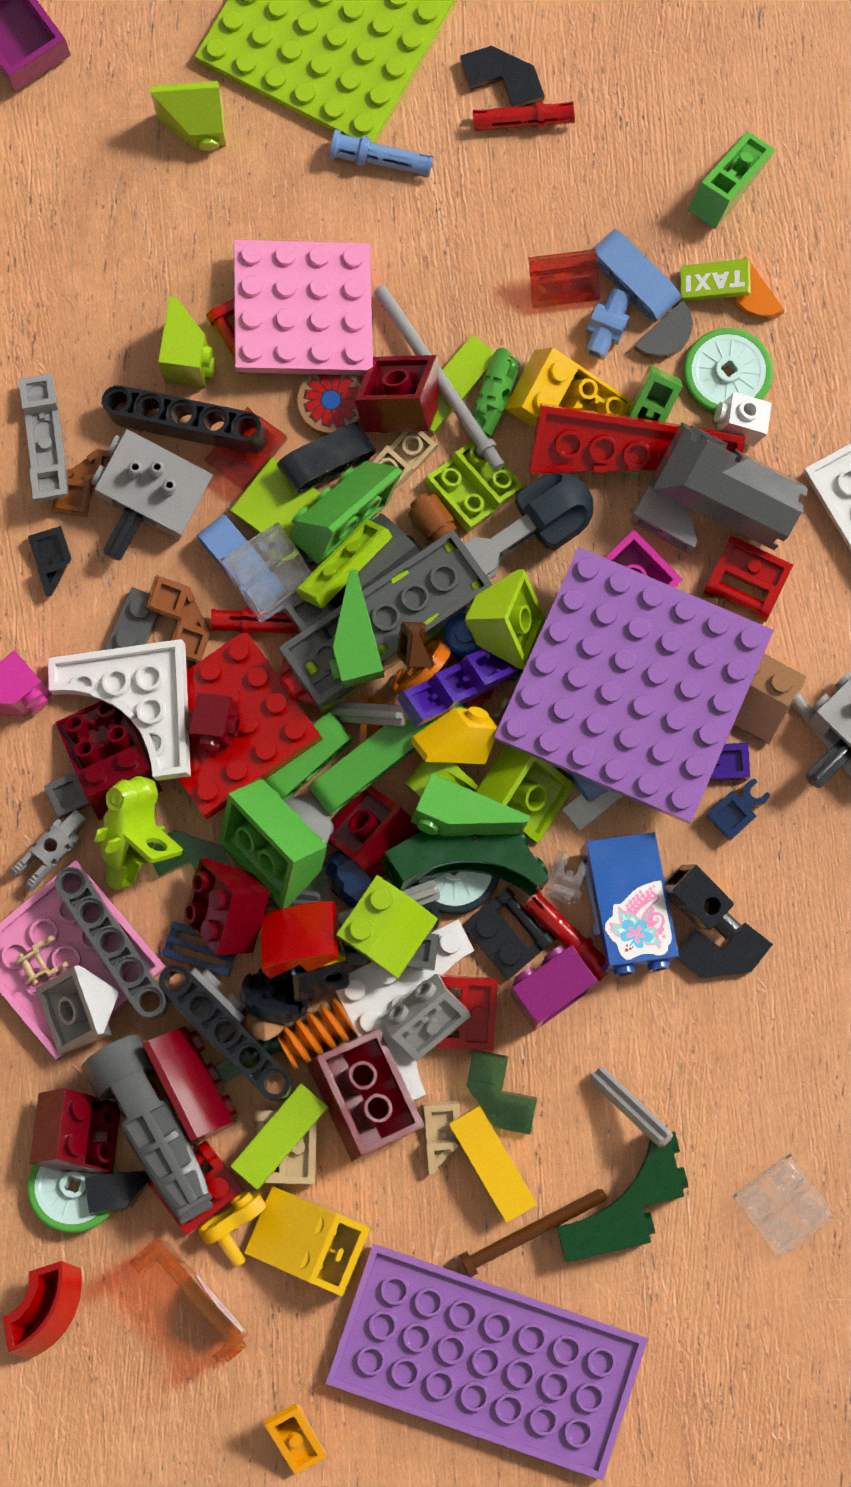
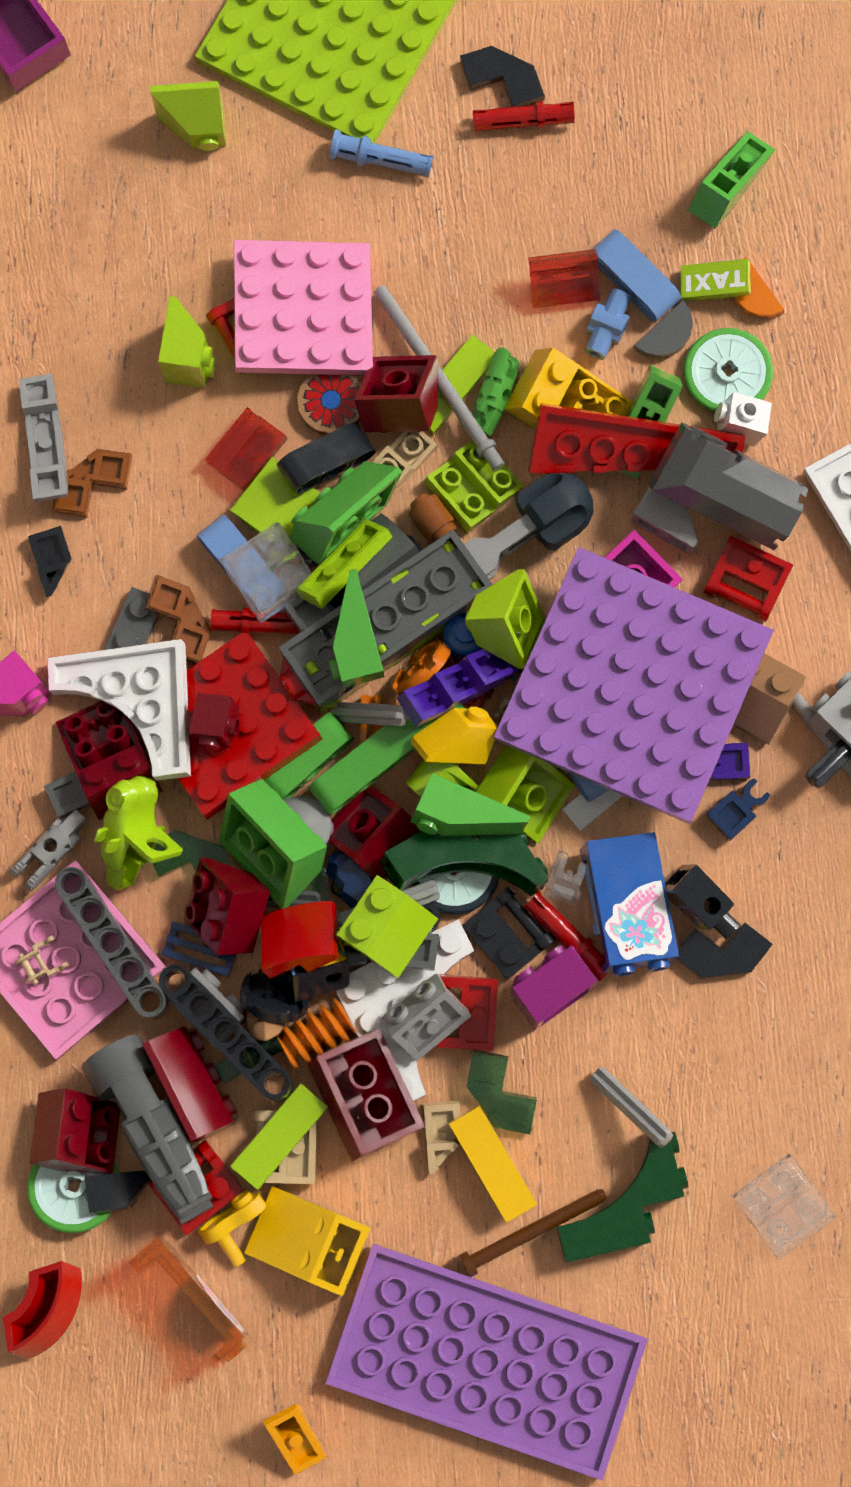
(77, 1008): light grey slope -> none
(148, 488): light grey piece -> none
(174, 408): black beam -> none
(411, 645): reddish brown slope -> none

